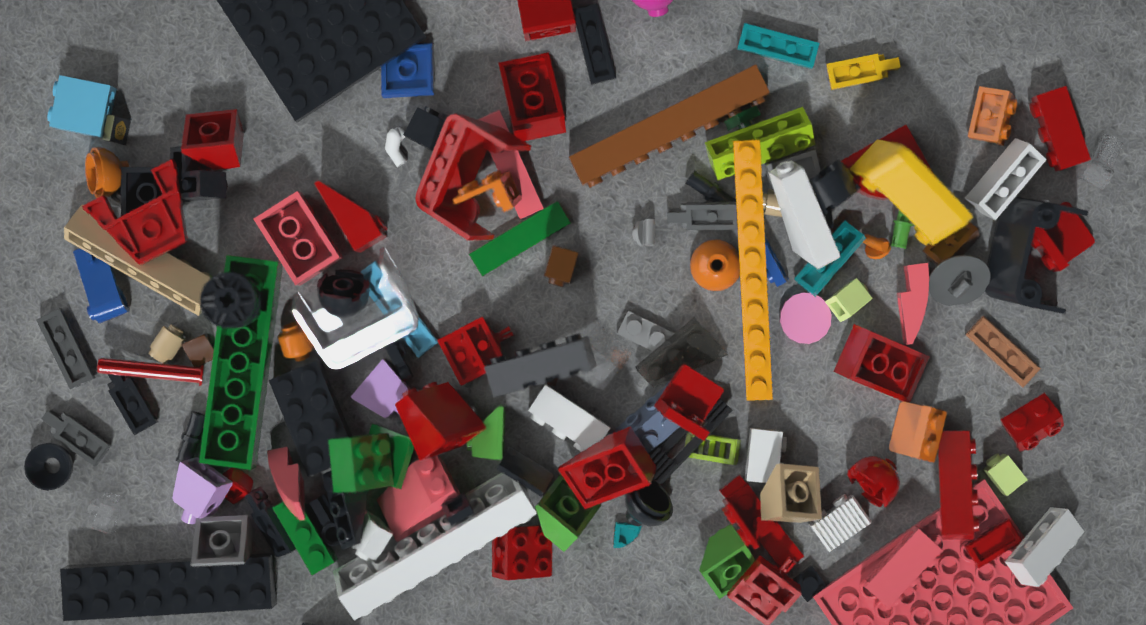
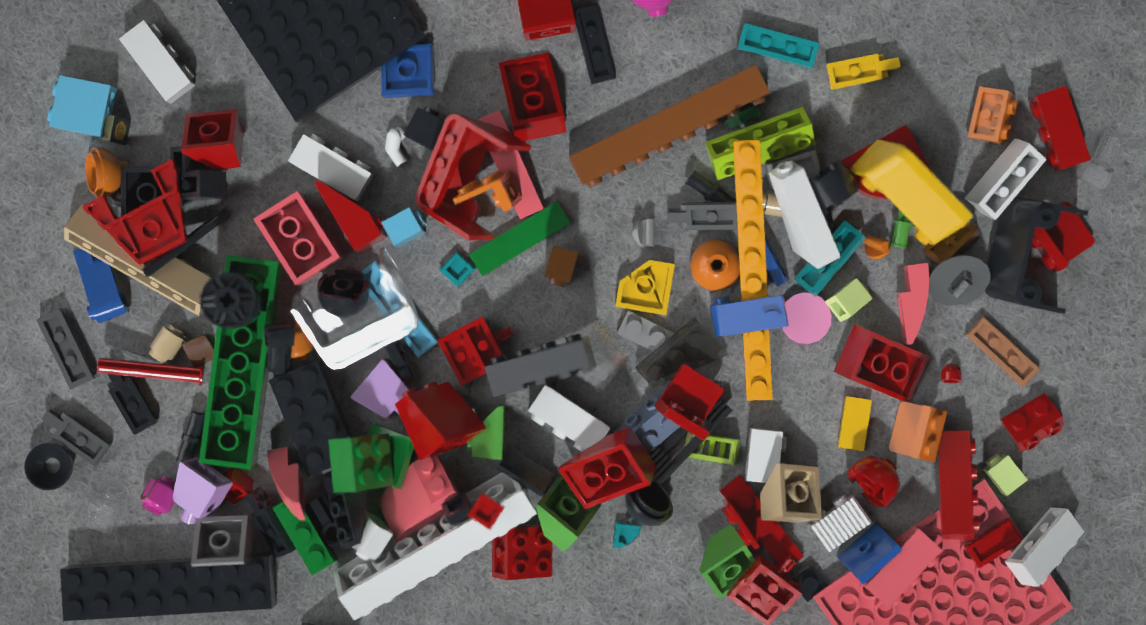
(158, 61): none -> white brick
(158, 495): none -> dark pink head
(193, 237): none -> black bar
(278, 343): none -> black piece
(331, 166): none -> white brick
(405, 226): none -> medium azure brick
(457, 269): none -> teal tile
(486, 511): none -> red plate
(647, 288): none -> yellow plate
(747, 315): none -> door
(854, 423): none -> yellow tile
(869, 553): none -> blue plate
(951, 374): none -> red hinge

